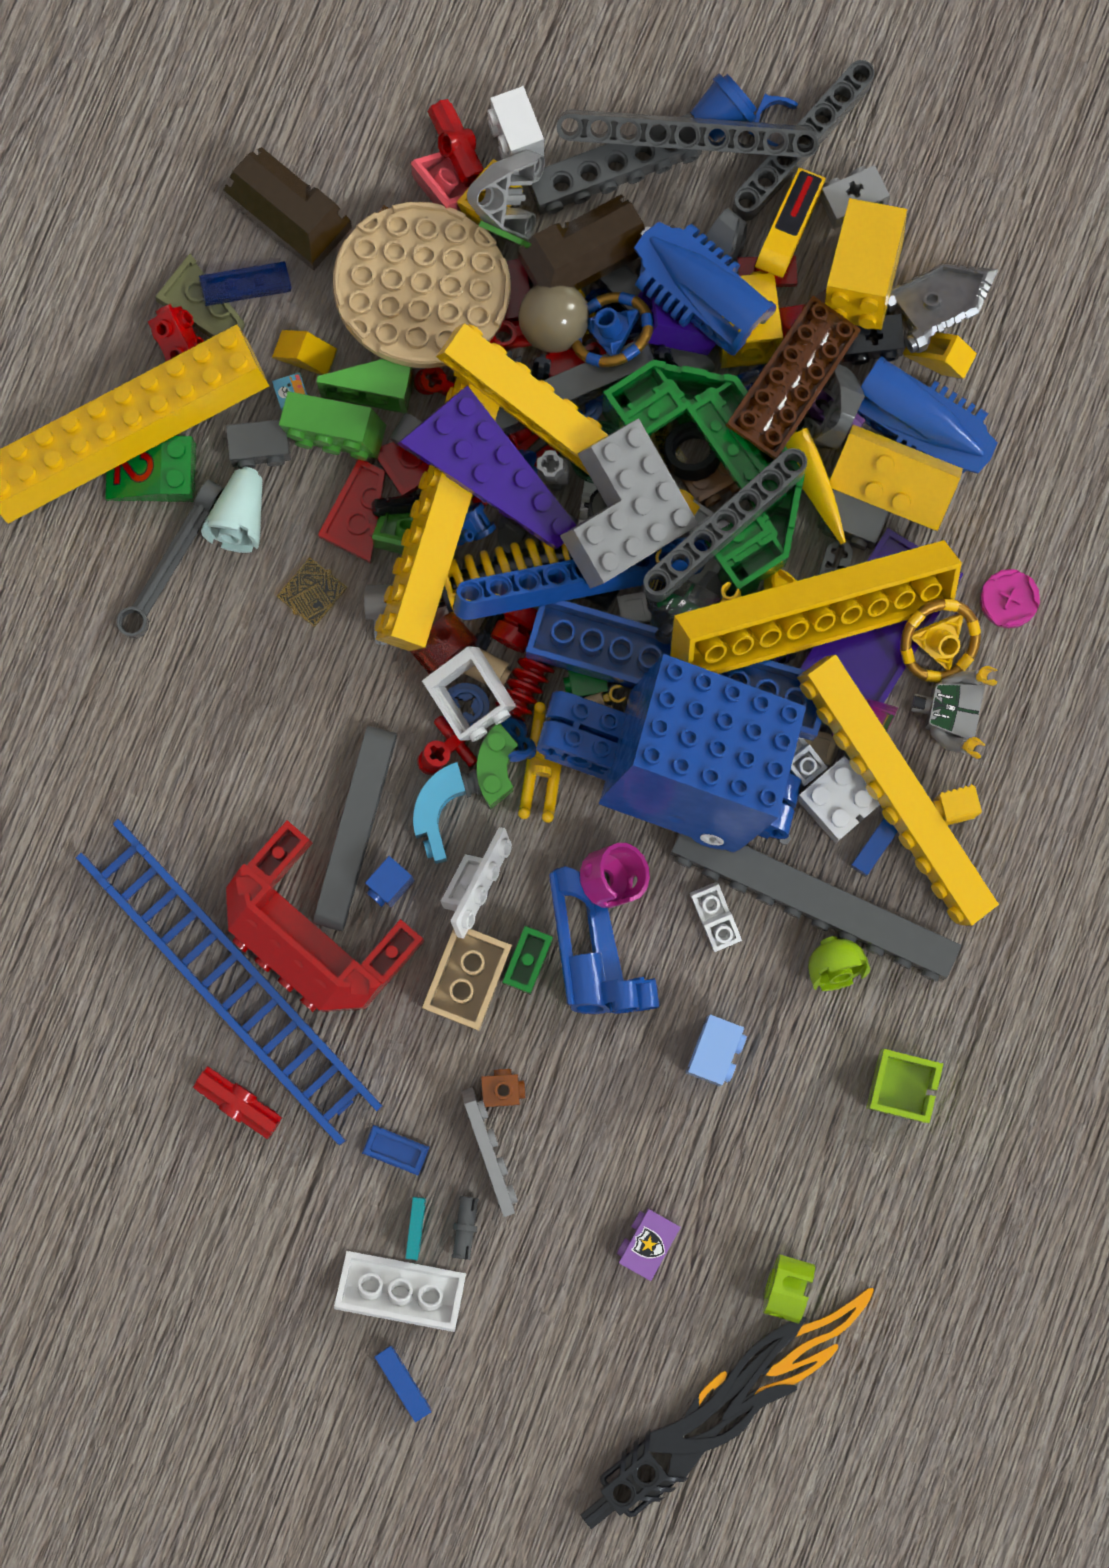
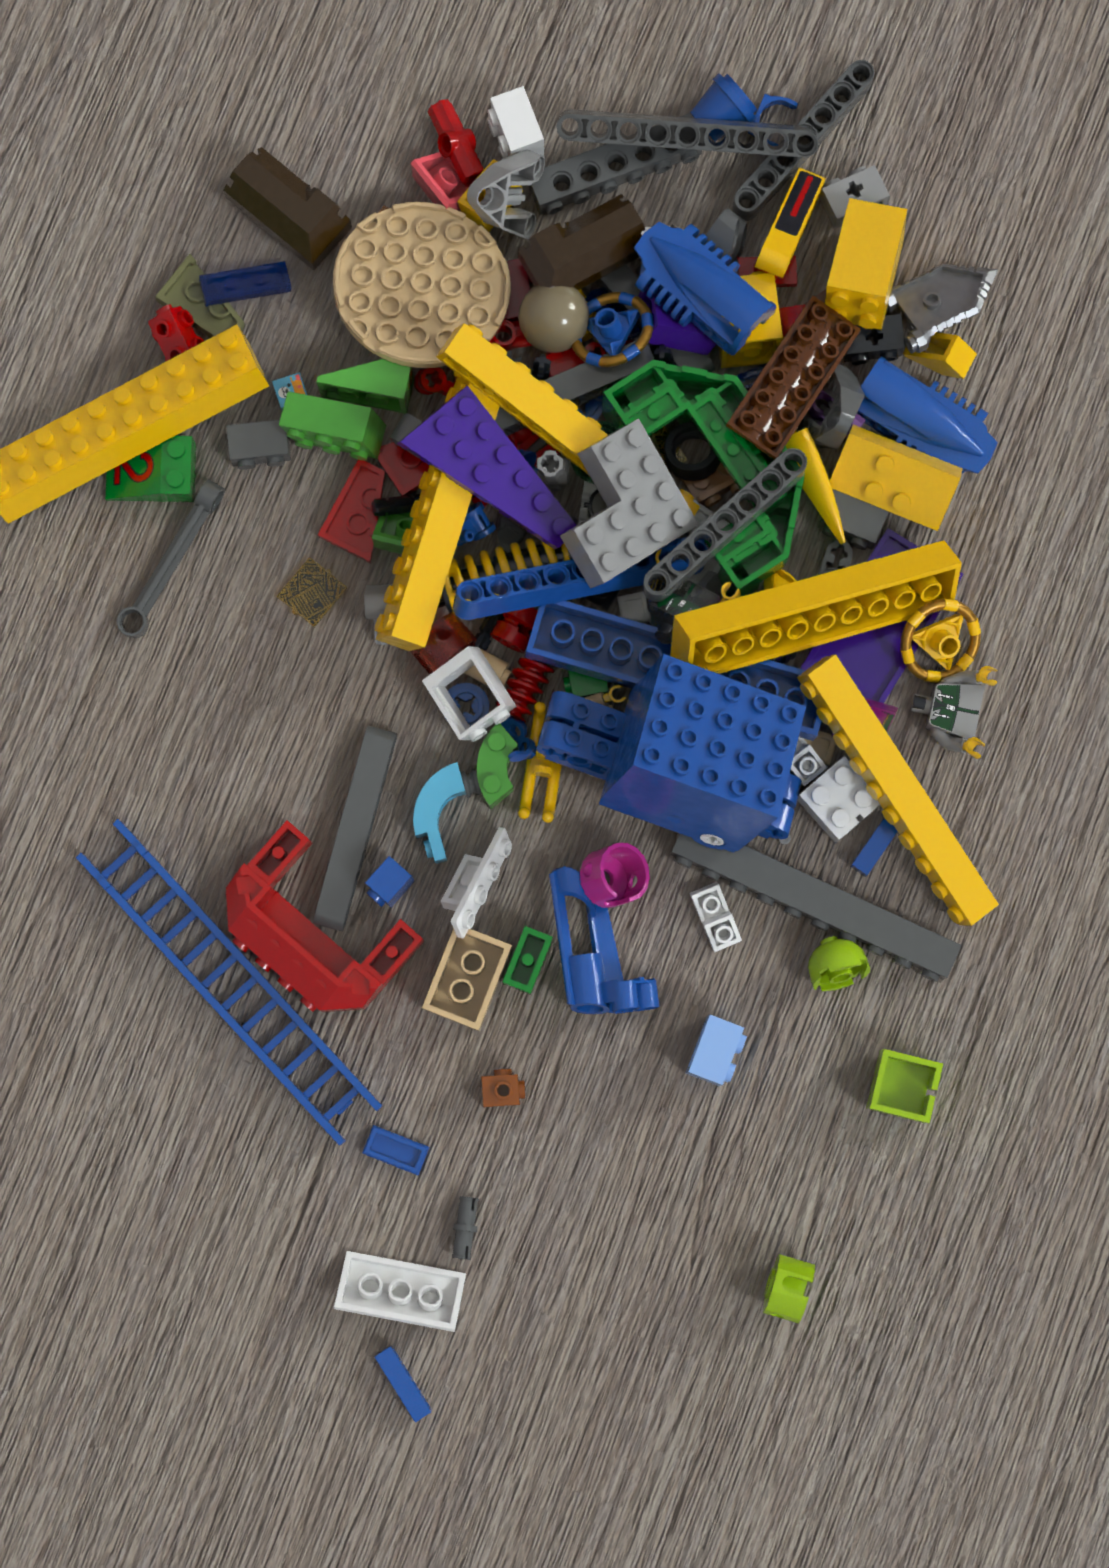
(237, 513): light aqua cone -> none
(237, 1102): red piece -> none
(304, 351): yellow slope -> none
(415, 1228): teal tile -> none
(443, 750): red piece -> none
(487, 1141): light grey wing -> none
(505, 235): bright green piece -> none
(648, 1244): medium lavender brick -> none
(689, 1450): black piece -> none
(958, 804): yellow brick -> none
(1009, 598): dark pink tile -> none

